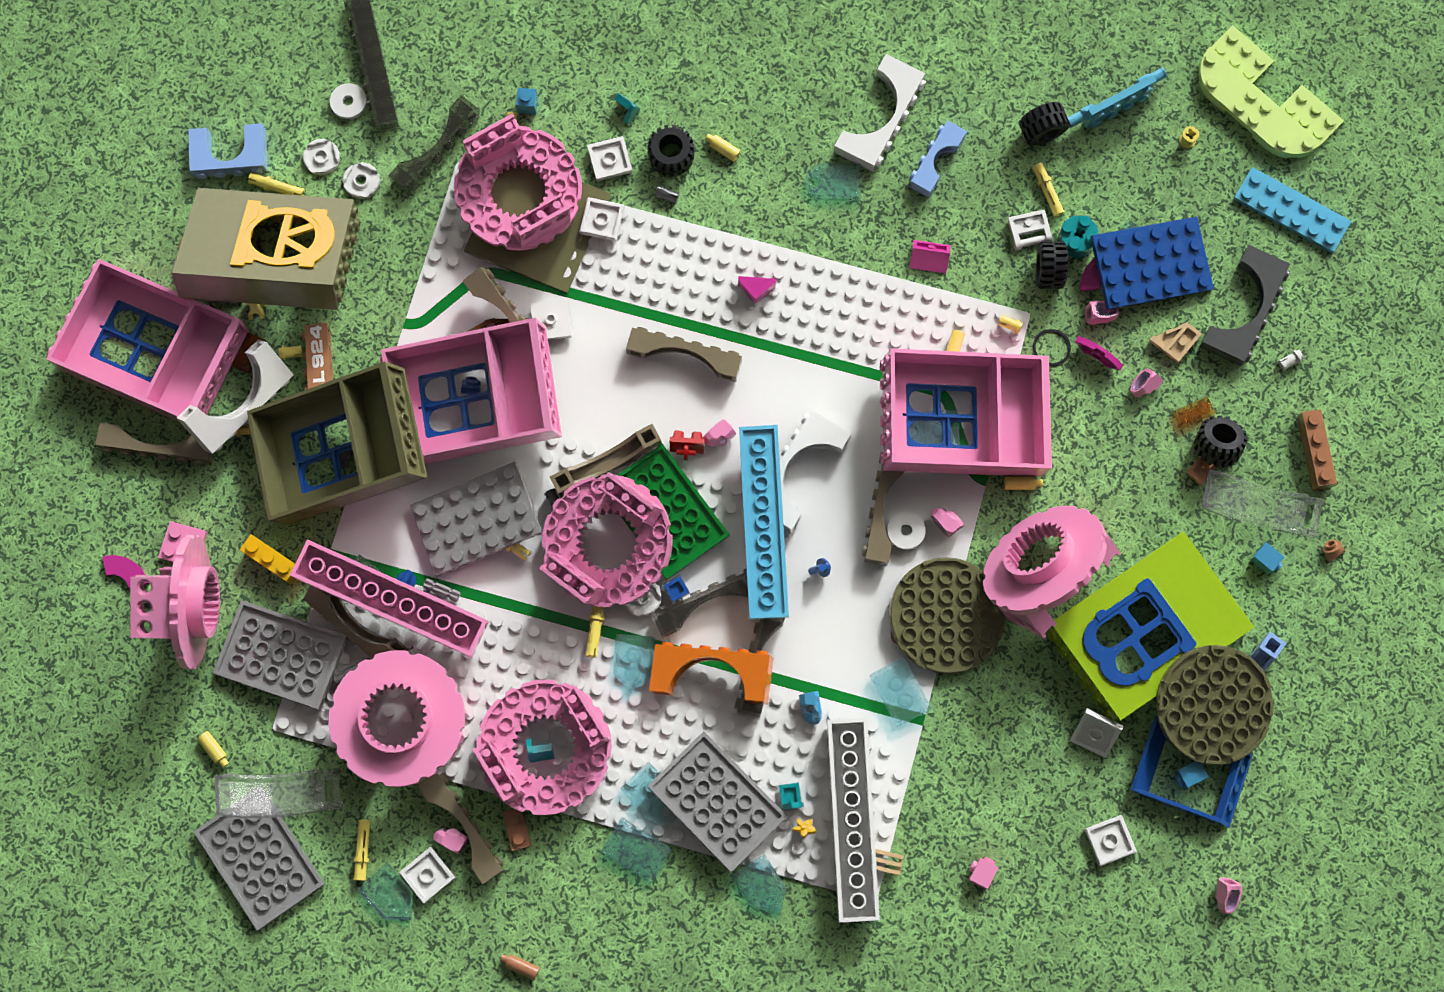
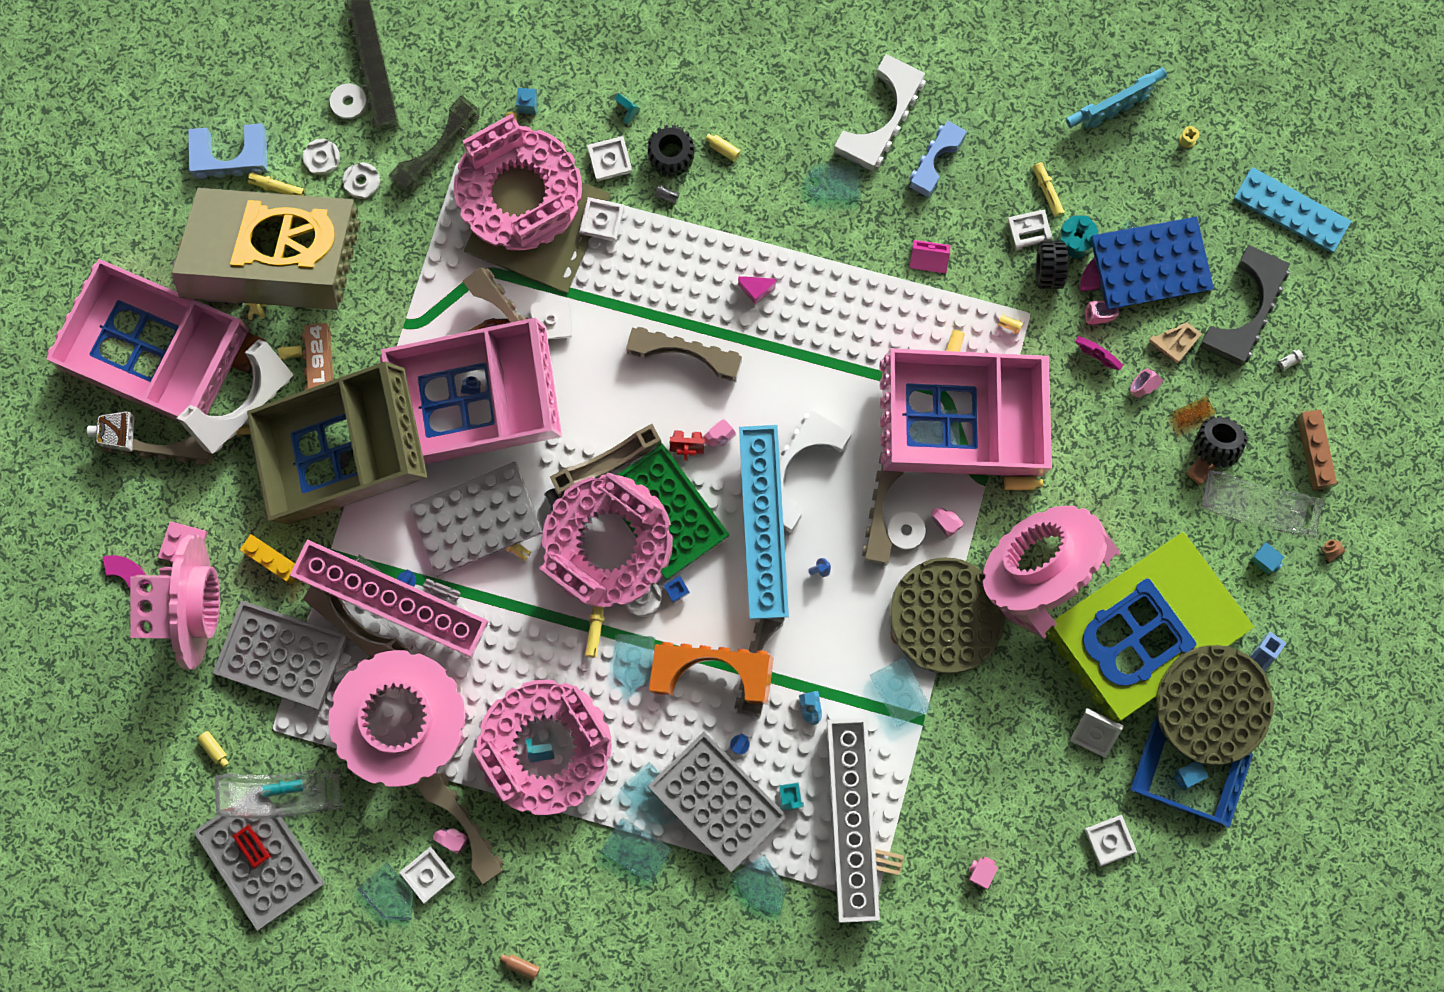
(114, 431): none -> torso
(261, 860): none -> red tile
(282, 788): none -> teal pin
(362, 850): light yellow pin -> none
(516, 829): nougat plate -> none
(673, 617): clear smoke arch -> none
(740, 744): none -> blue plate
(804, 828): yellow plant -> none
(1044, 123): black tyre -> none
(1062, 334): black piece -> none
(1228, 895): bright pink rock -> none
(1285, 131): yellowish green plate -> none

